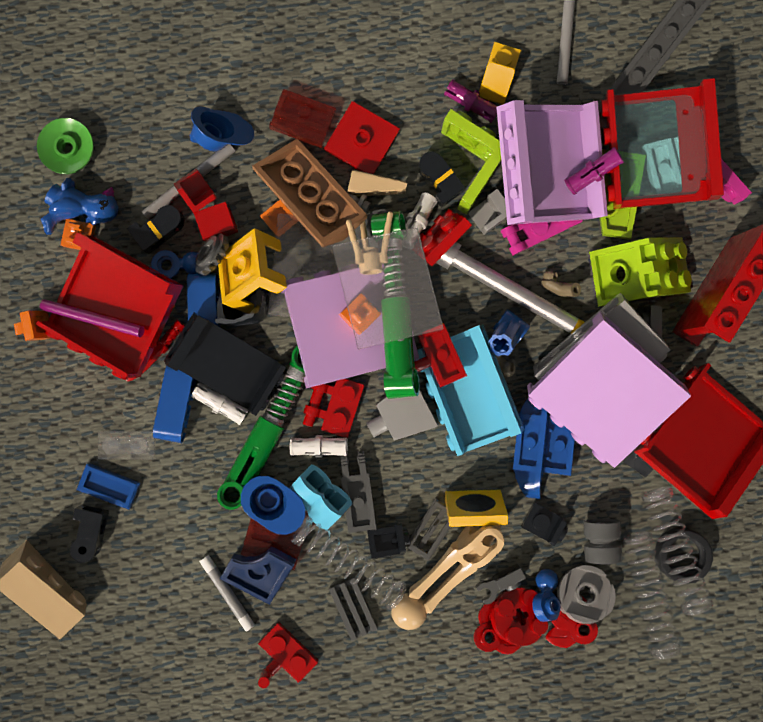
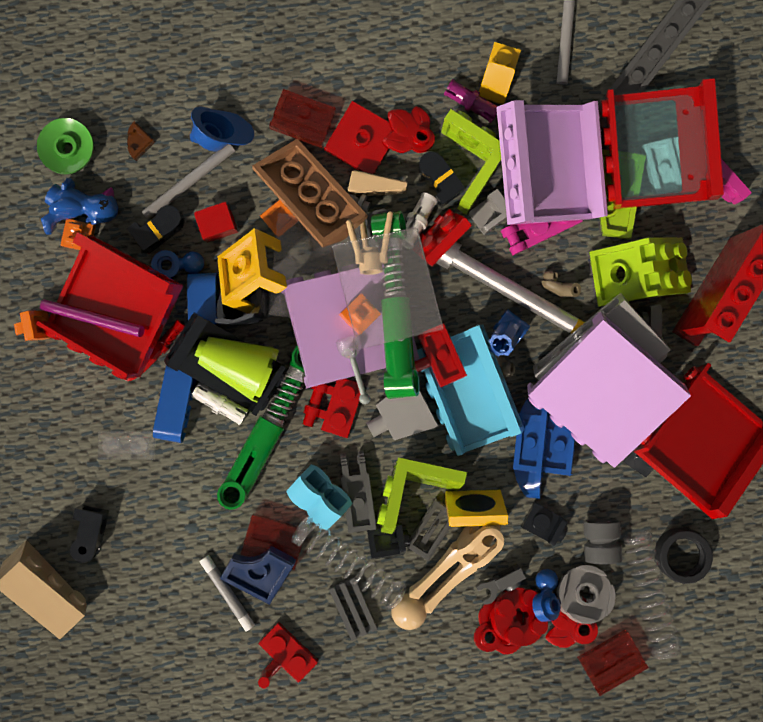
(108, 486): blue tile -> none
(138, 141): none -> reddish brown tile
(195, 190): red panel -> none
(211, 254): dark grey gear -> none
(238, 364): none -> lime cone
(273, 505): blue piece -> none
(318, 446): white pin -> none
(348, 348): none -> hinge
(406, 128): none -> red plate
(417, 472): none -> lime bracket
(594, 171): magenta pin -> none
(612, 662): none -> clear red plate
(658, 494): clear piece -> none

